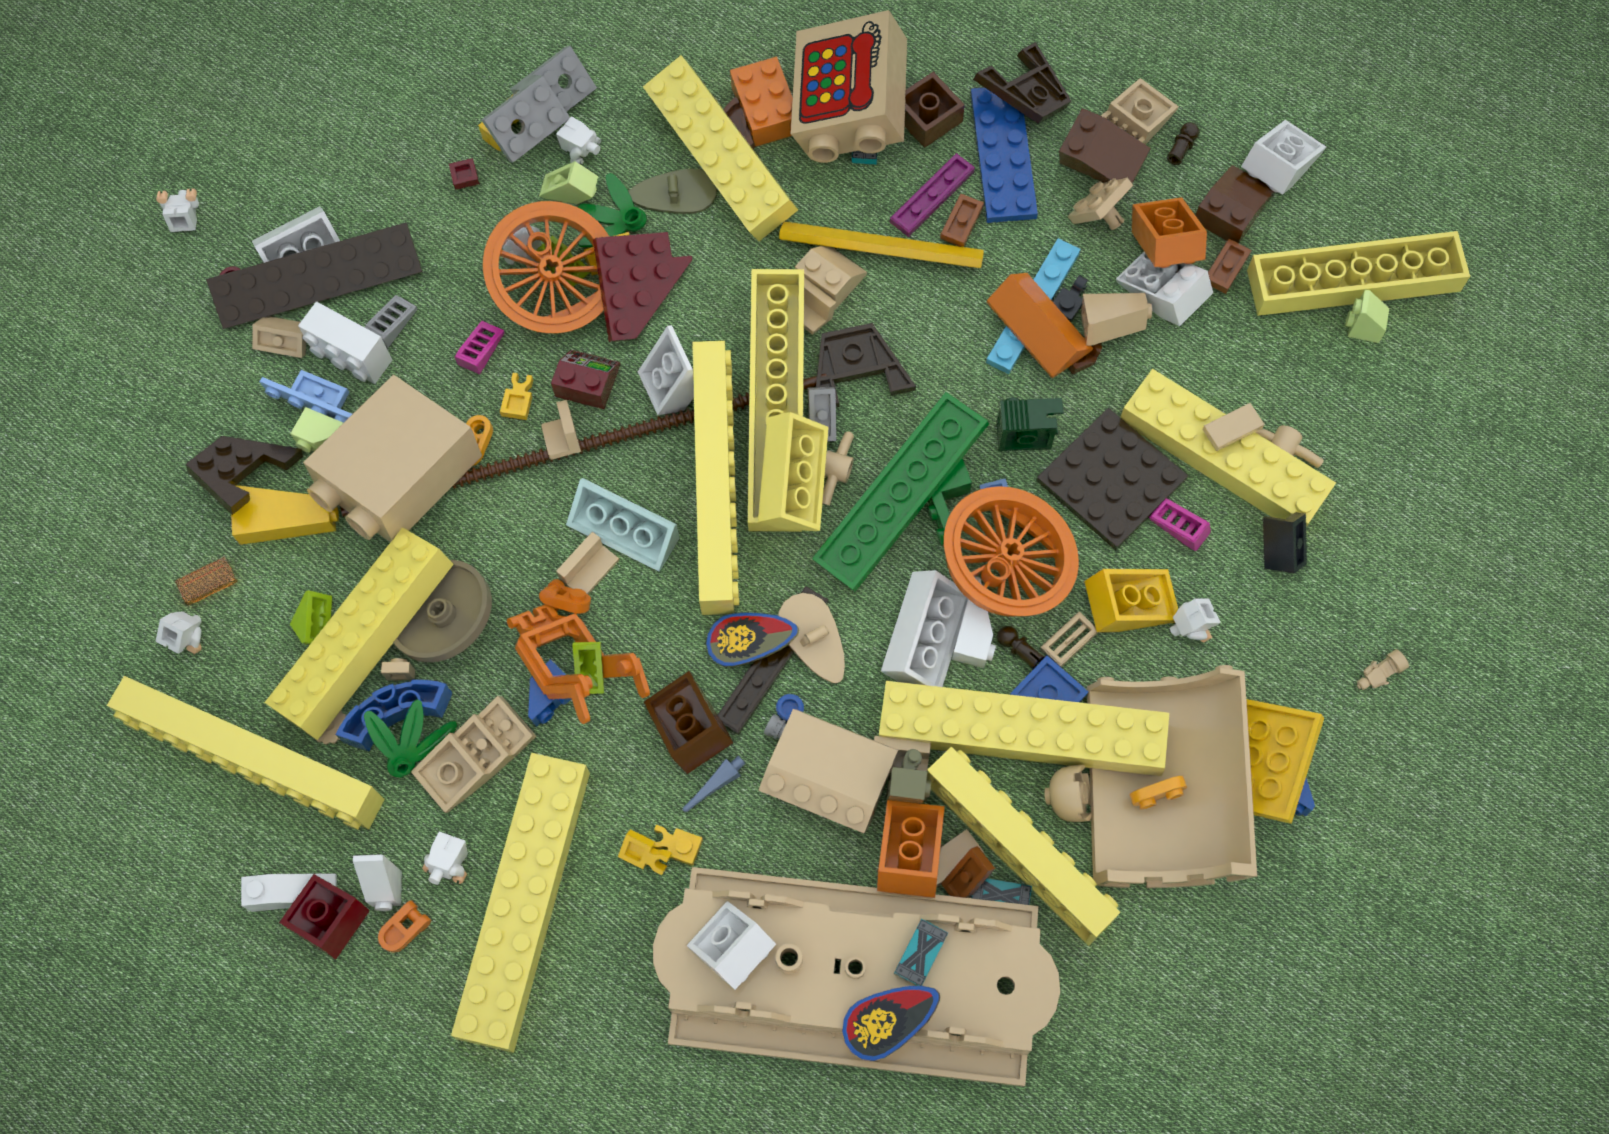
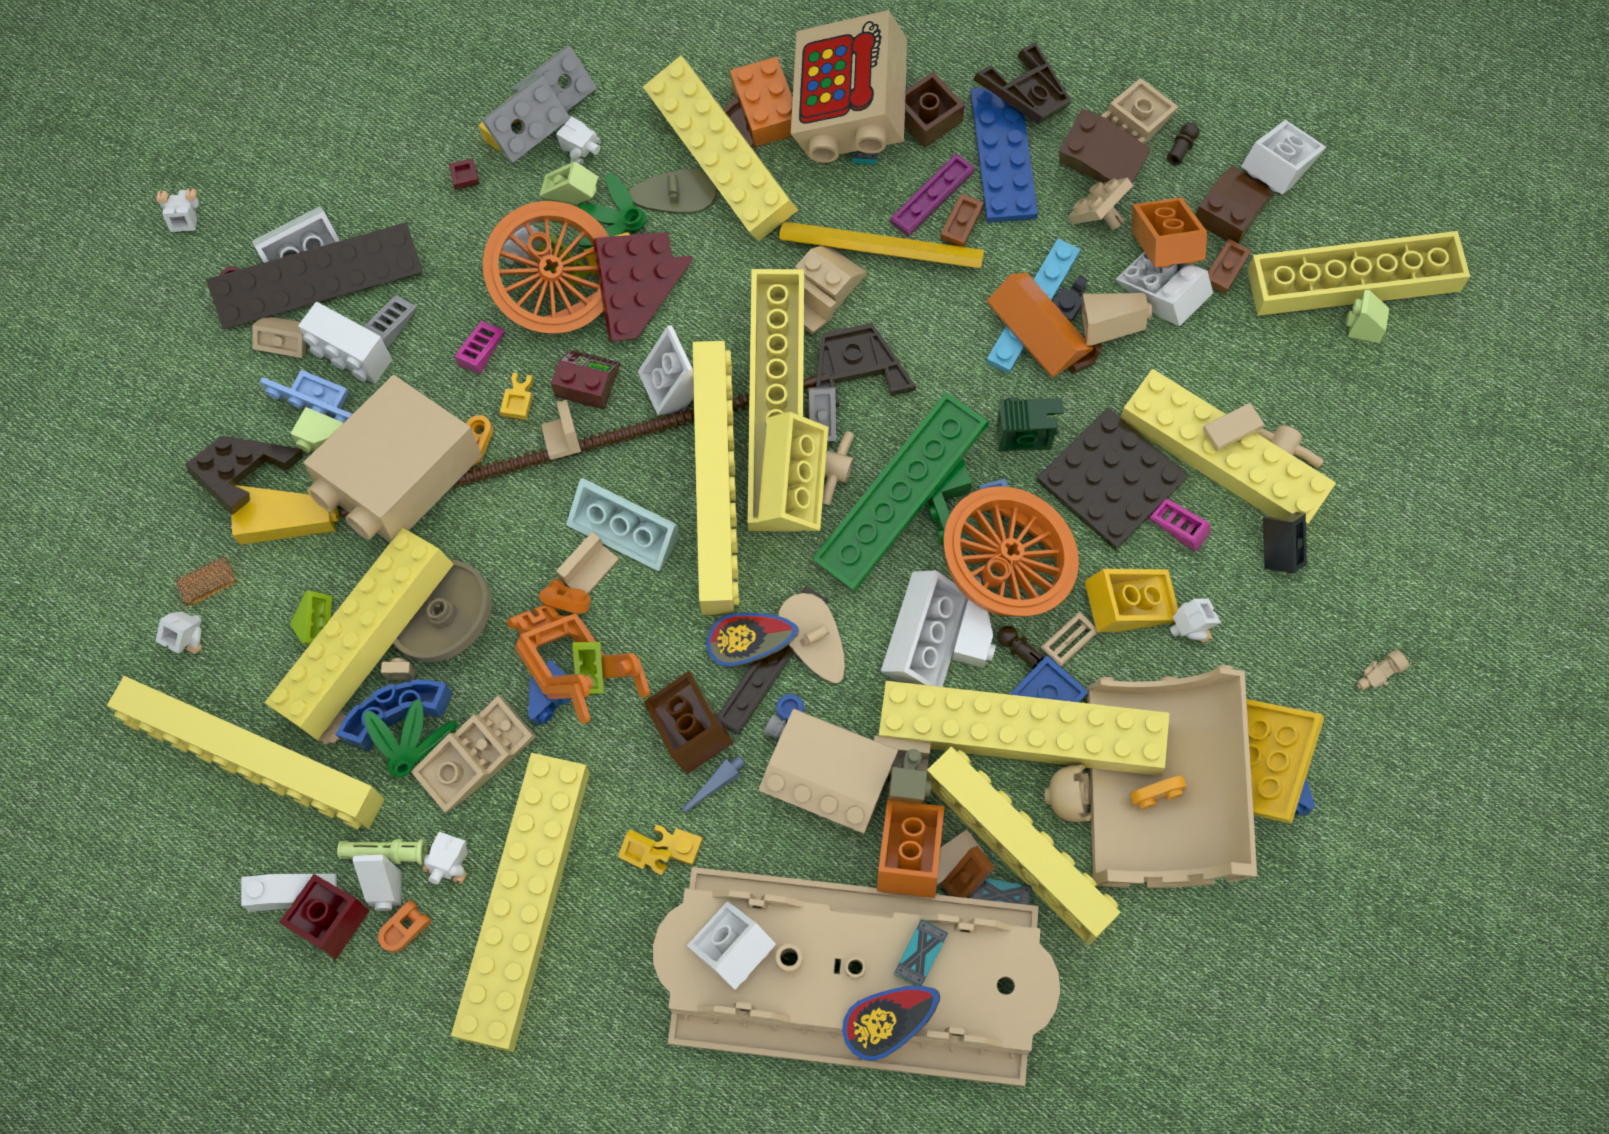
(395, 851): none -> yellowish green pin

